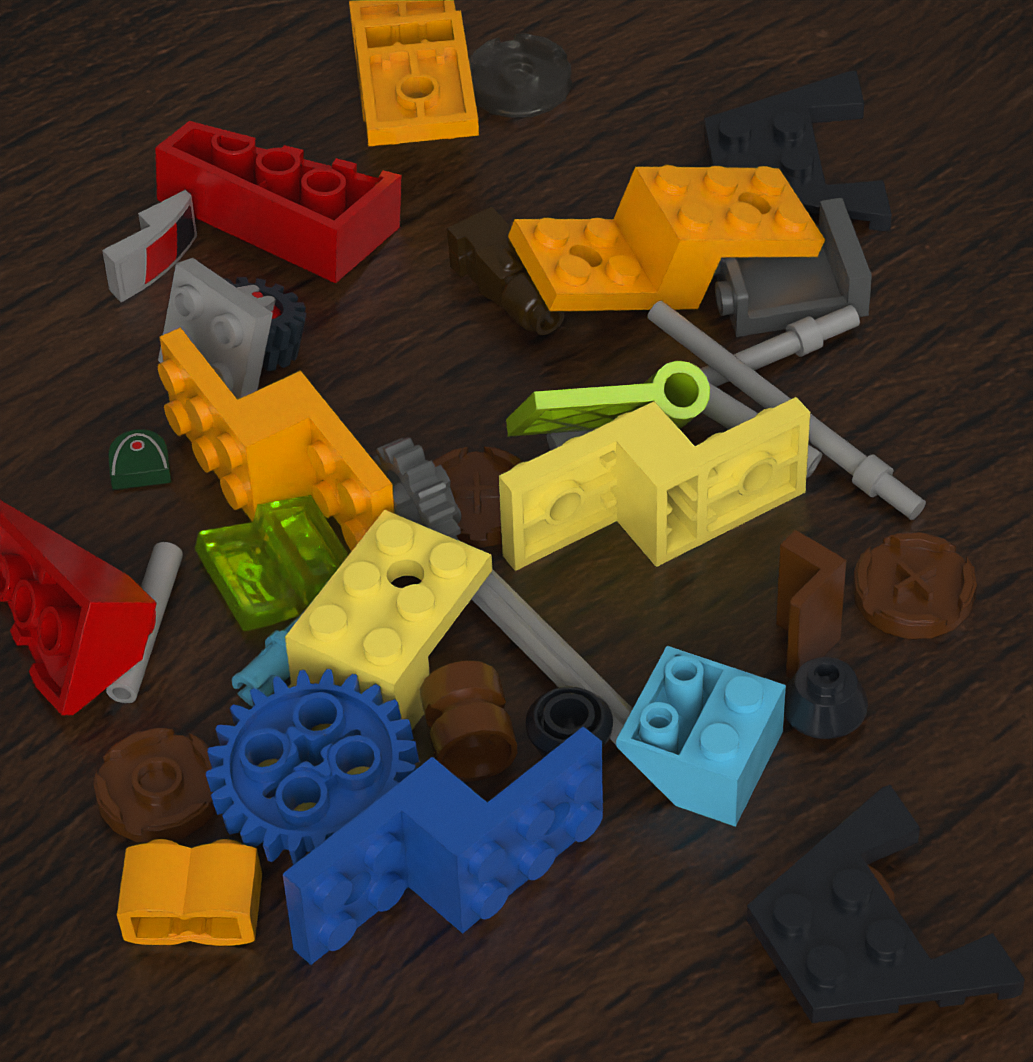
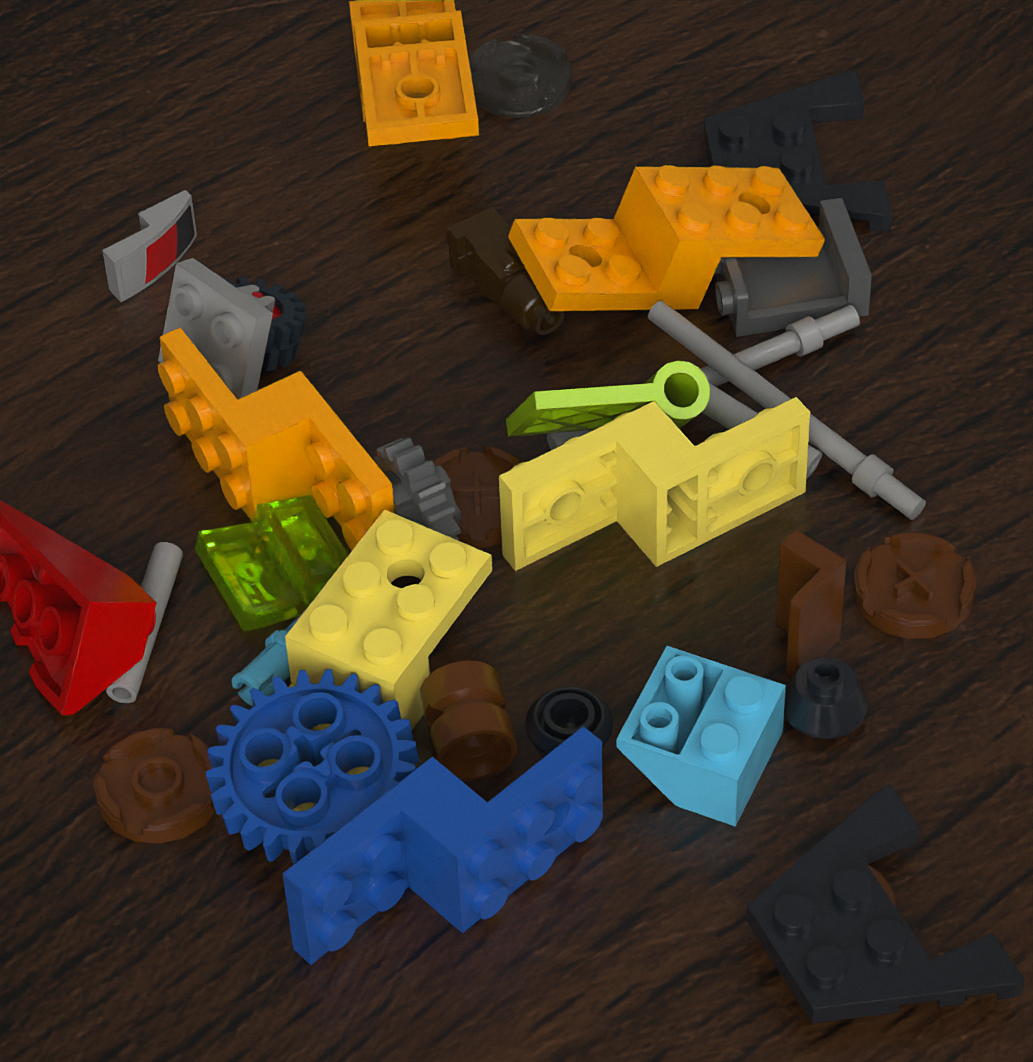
(138, 460): dark green tile -> none
(190, 893): light orange brick -> none
(278, 200): red wedge -> none
(546, 646): light grey axle -> none

